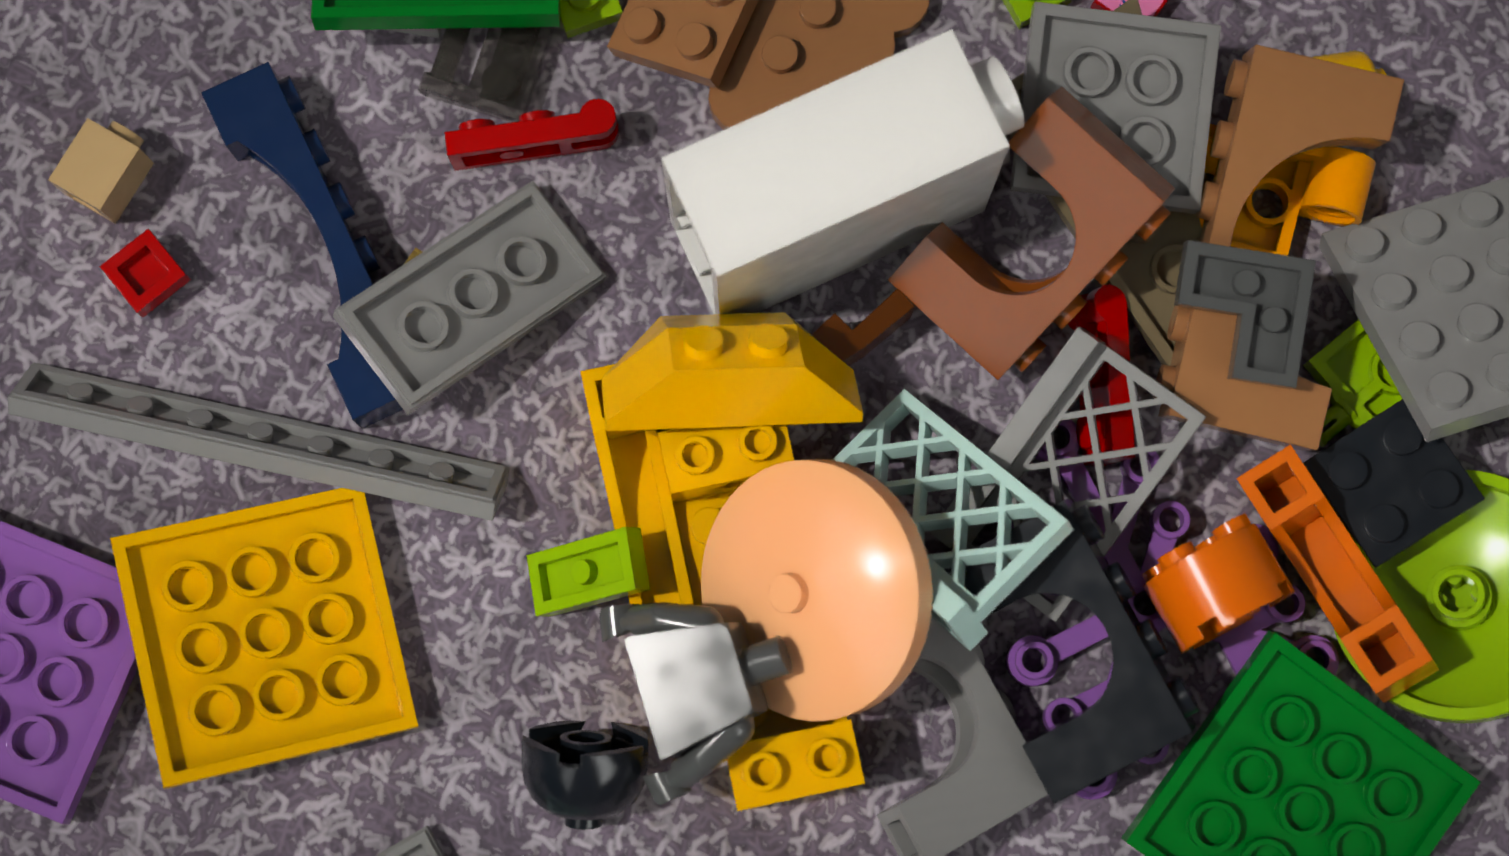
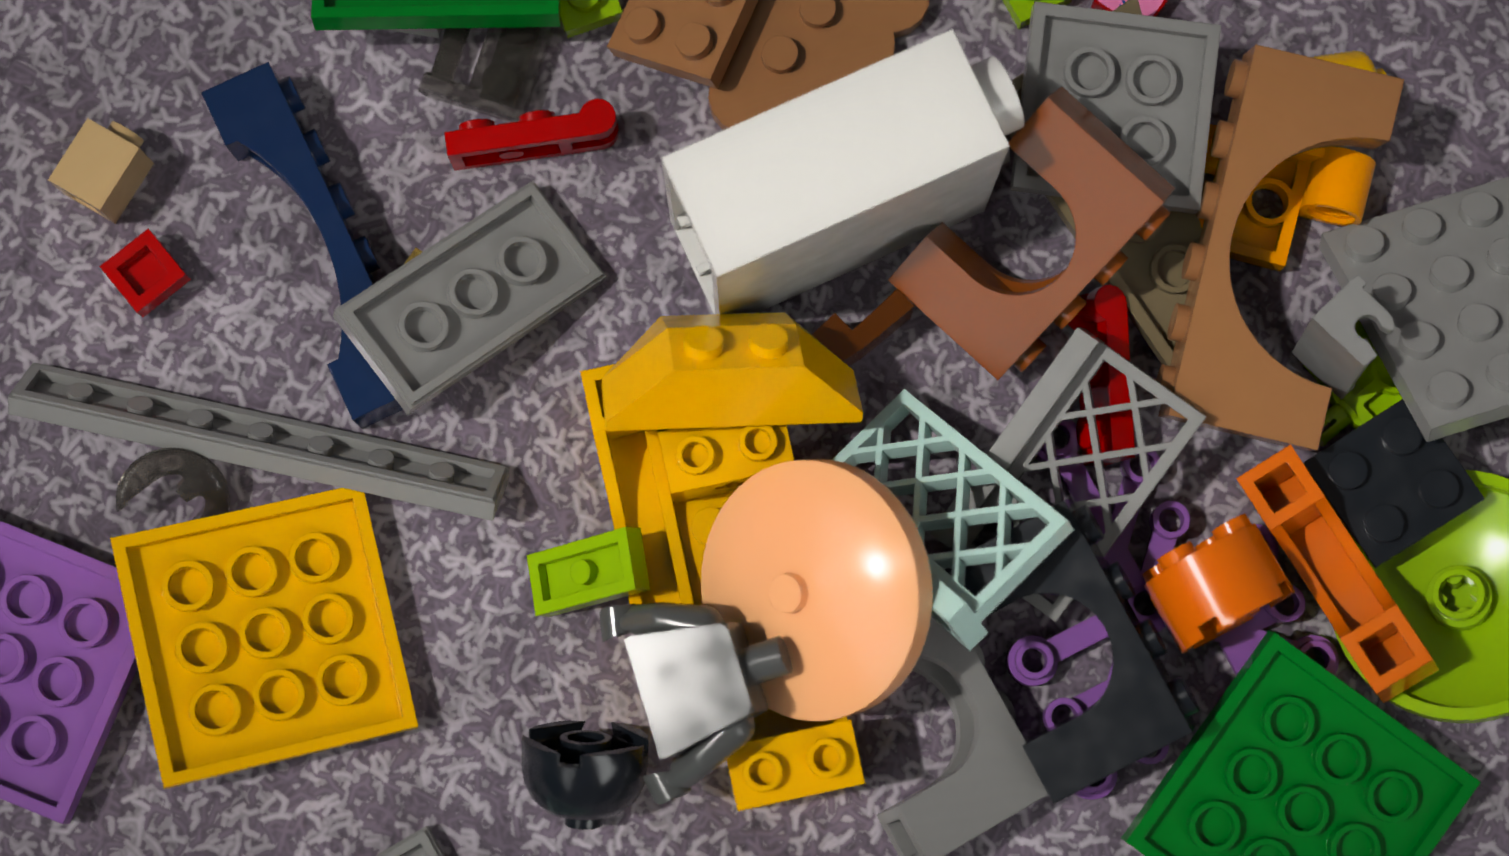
(199, 478): none -> clear smoke head
(1266, 295): dark grey plate -> none
(1331, 343): none -> light grey hinge

